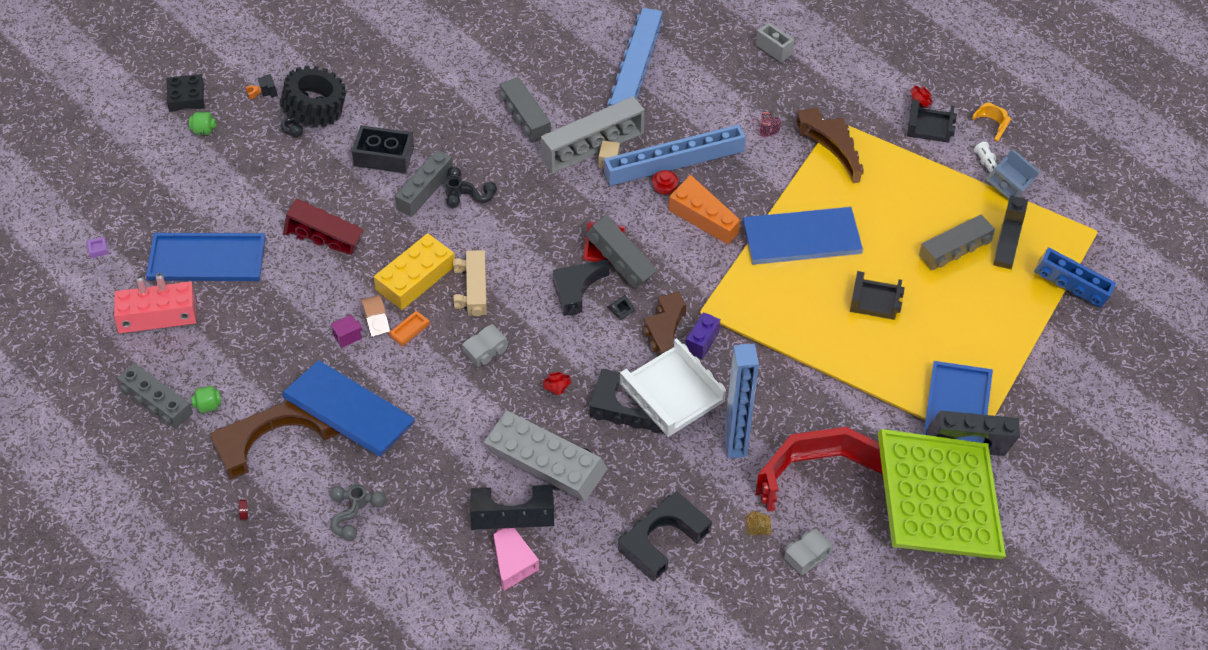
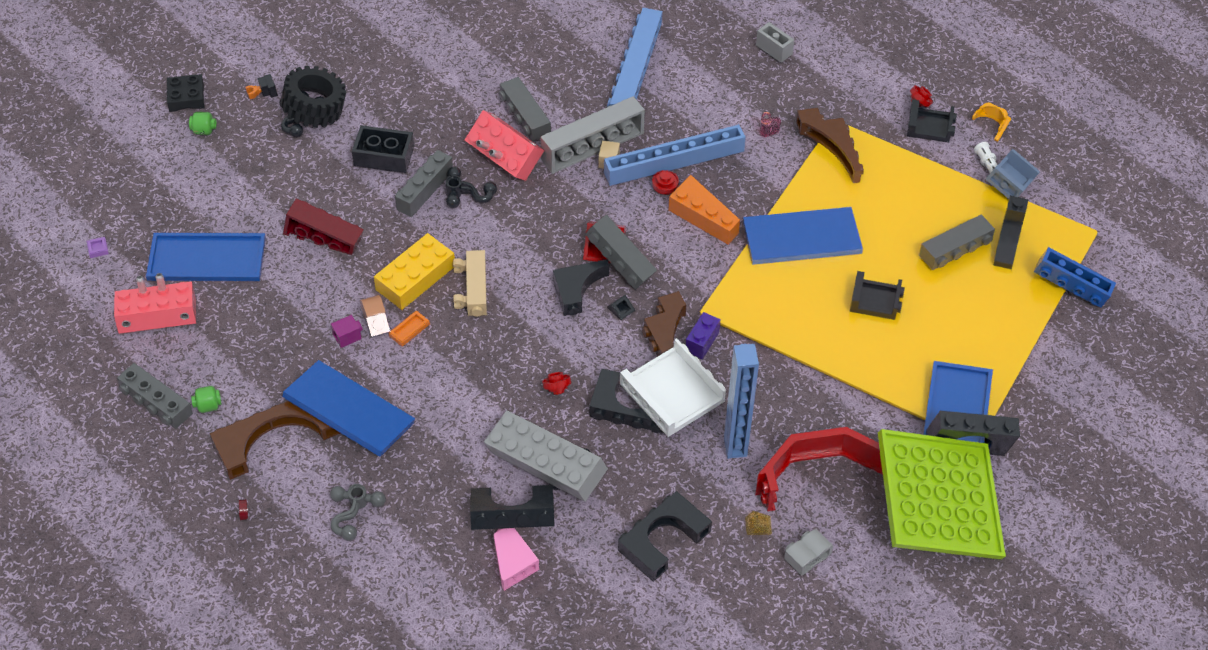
(485, 345): light grey brick -> none
(504, 145): none -> coral piece

